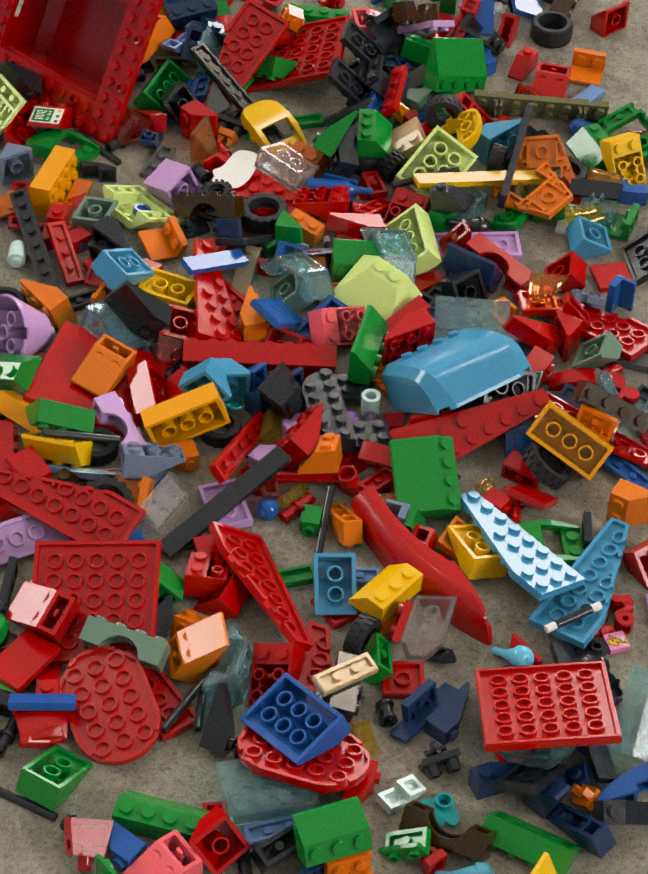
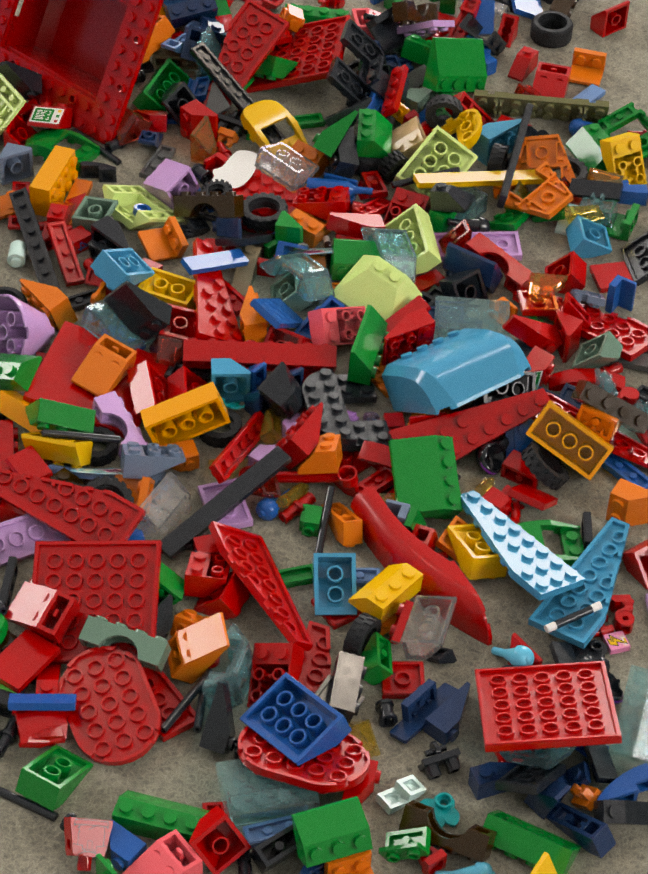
(204, 373): dark azure slope -> none
(345, 674): tan tile -> none
(370, 401): light aqua brick -> none
(491, 456): none -> black hair

